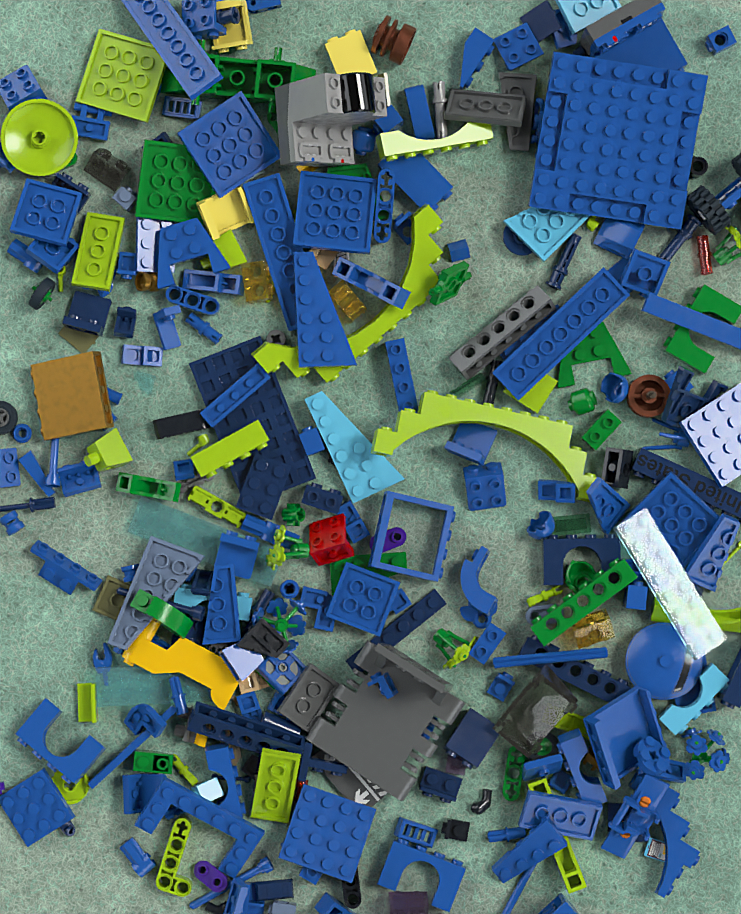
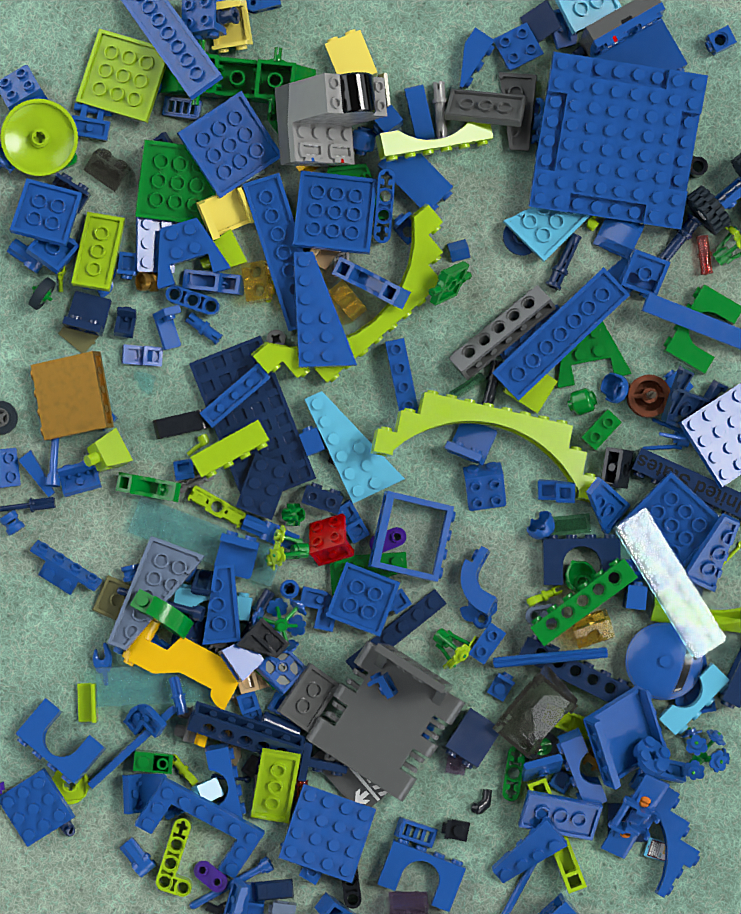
(17, 437): blue plate -> none
(114, 396): blue pin -> none
(125, 197): sand blue brick -> none
(393, 40): copper wheel -> none
(440, 784): dark blue bracket -> none
(506, 834): blue axle -> none

